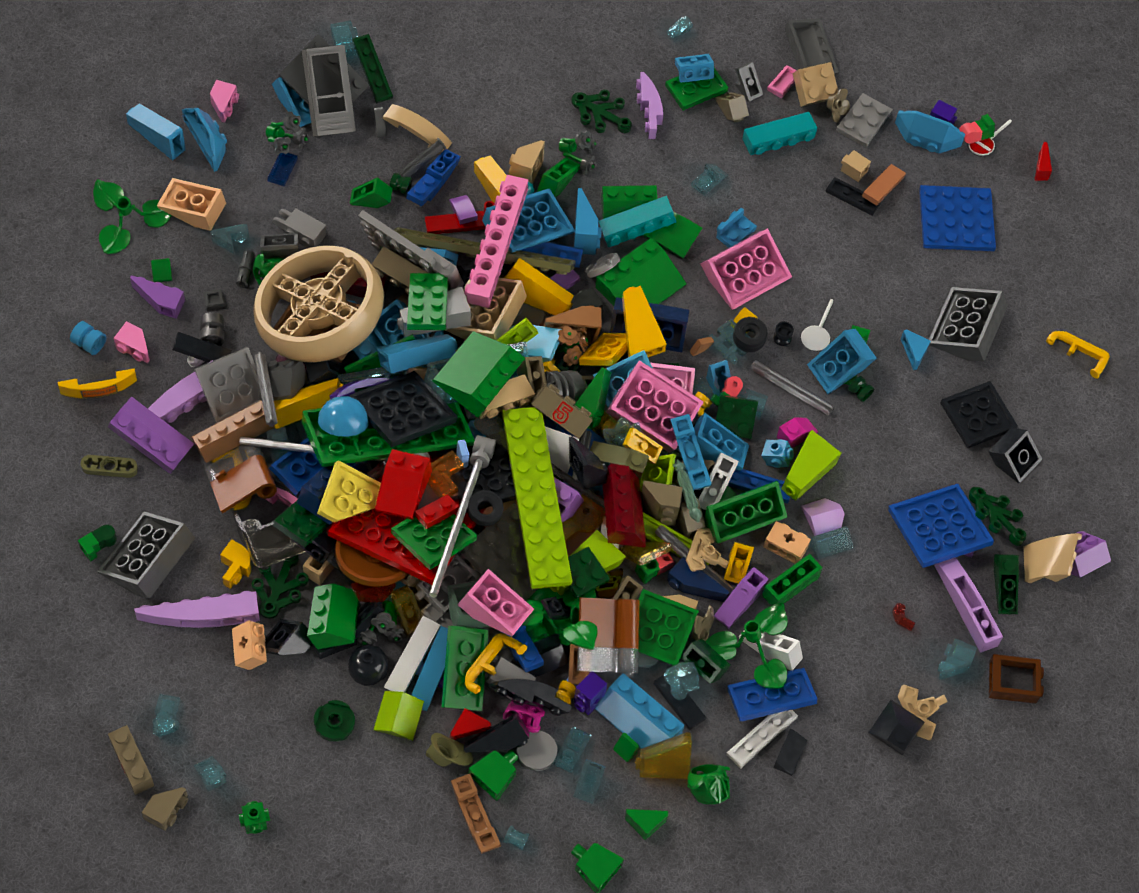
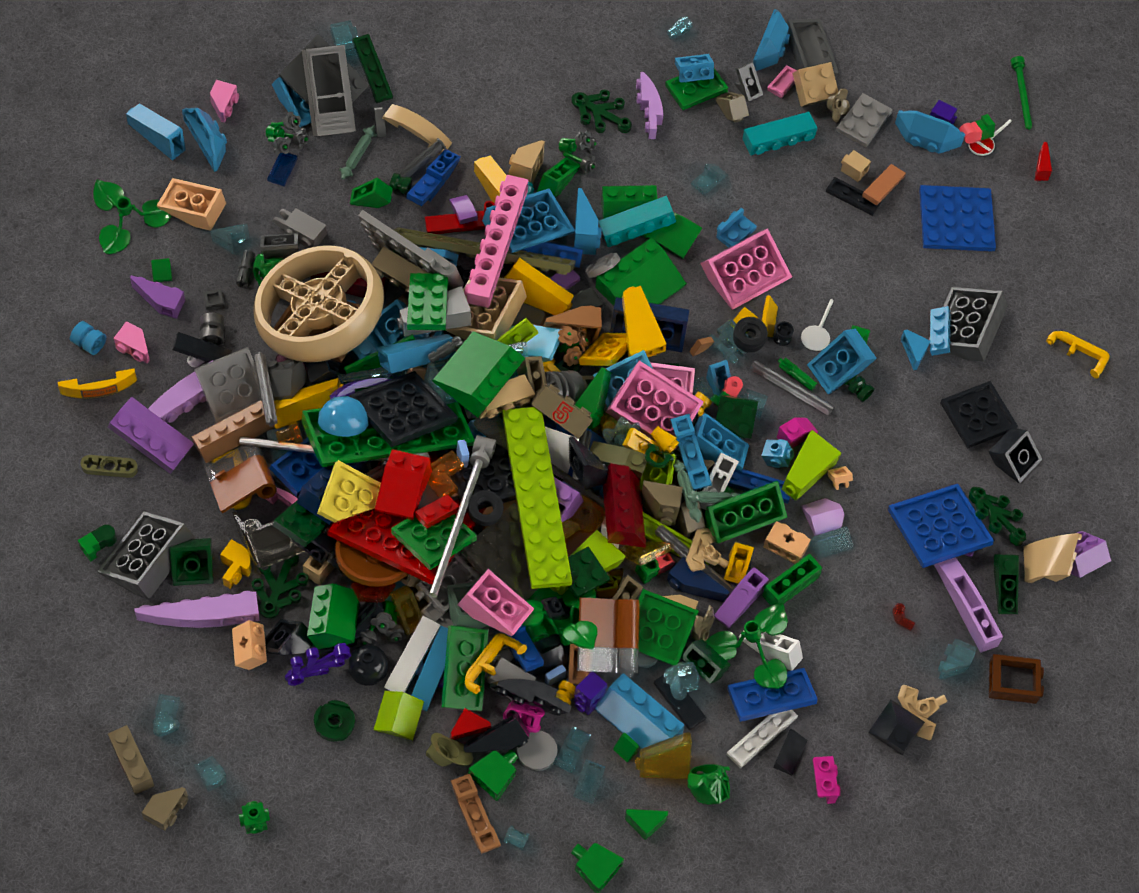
(192, 562): none -> dark green slope
(291, 433): none -> clear orange tile
(320, 667): none -> dark purple plant
(358, 152): none -> sand green wheel
(445, 349): none -> dark grey axle
(555, 675): none -> light blue tile
(656, 450): none -> dark green piece
(664, 439): none -> yellow cone
(709, 497): none -> sand green wheel
(769, 315): none -> yellow slope
(772, 43): none -> dark azure wedge
(793, 370): none -> green piece
(825, 778): none -> dark pink bracket
(840, 475): none -> light nougat tile
(940, 330): none -> dark azure plate
(1018, 65): none -> green piece

